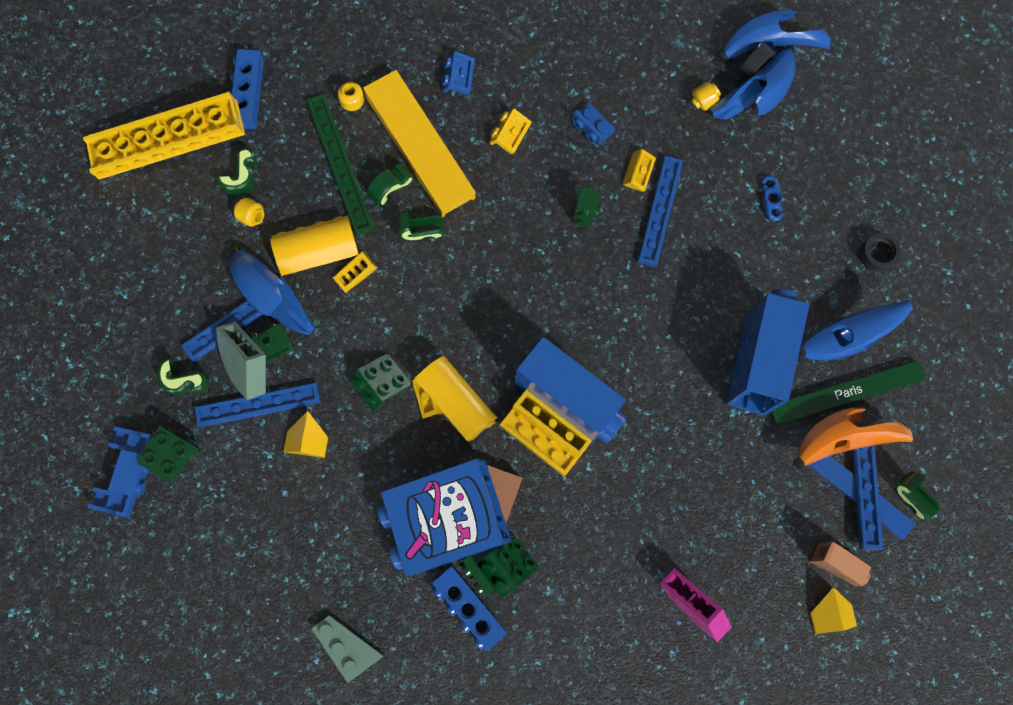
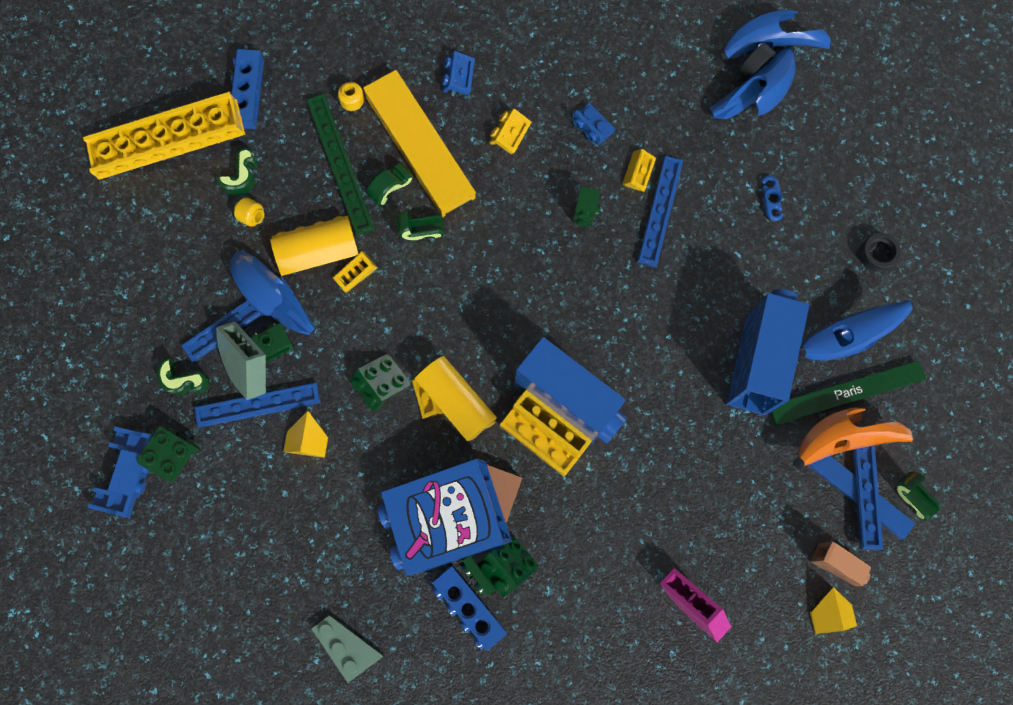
(705, 96): yellow head -> none

